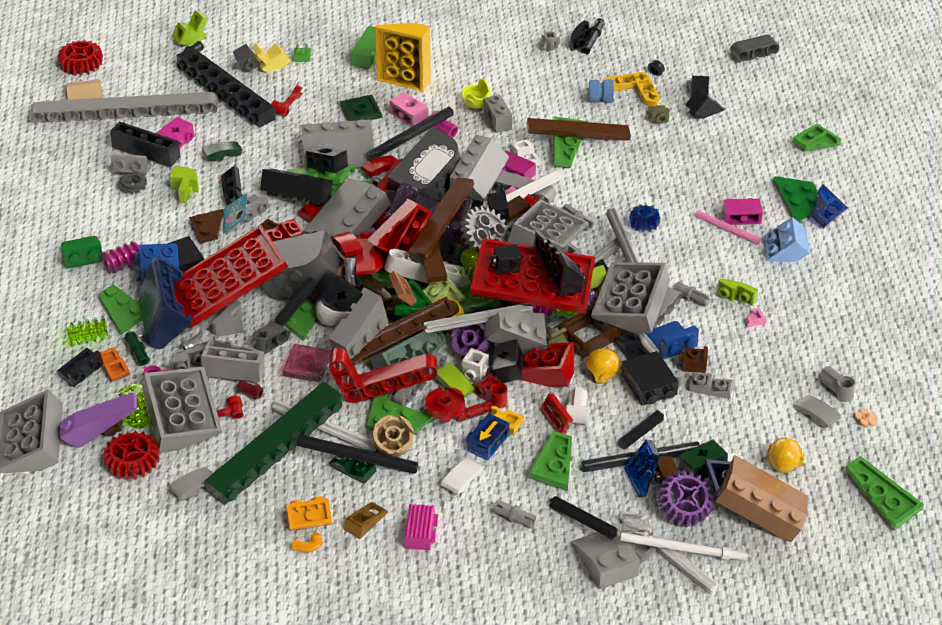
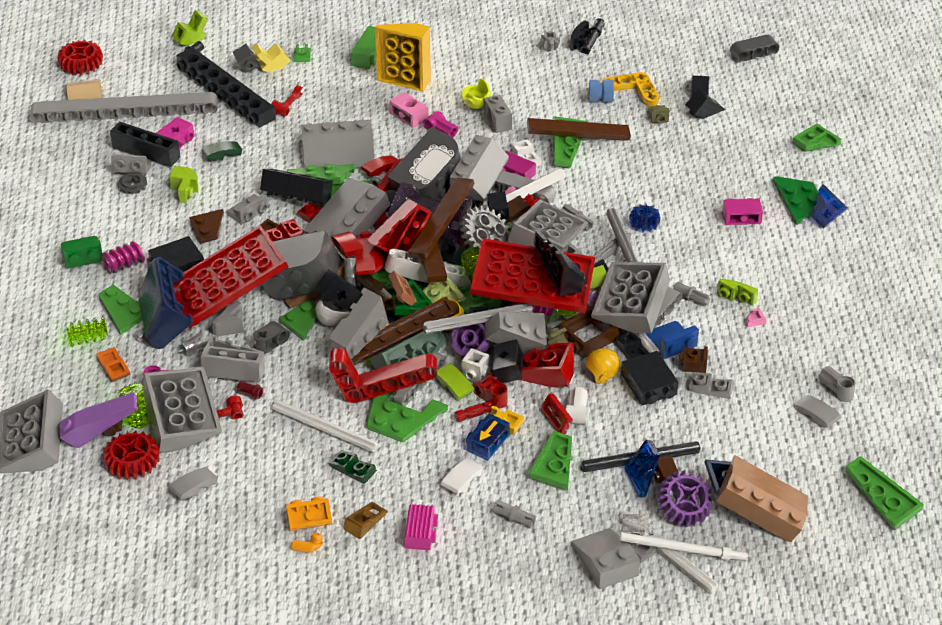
(80, 366): black bracket -> none
(137, 348): dark green pin -> none
(149, 252): blue bracket -> none
(187, 358): light grey slope -> none
(231, 185): black hinge -> none
(235, 213): medium azure sticker -> none
(273, 443): dark green brick -> none
(296, 301): black axle -> none
(306, 363): clear pink plate -> none
(326, 158): black brick -> none
(357, 454): black axle -> none
(361, 108): dark green tile -> none
(393, 435): tan cylinder -> none
(410, 133): black axle -> none
(453, 403): red plate -> none
(506, 259): black brick -> none
(583, 517): black axle -> none
(640, 430): black axle -> none
(656, 67): black tile -> none
(694, 459): dark green brick -> none
(730, 228): bright pink bar -> none
(785, 455): yellow cap -> none
(786, 242): light blue slope -> none
(866, 417): light nougat plant -> none

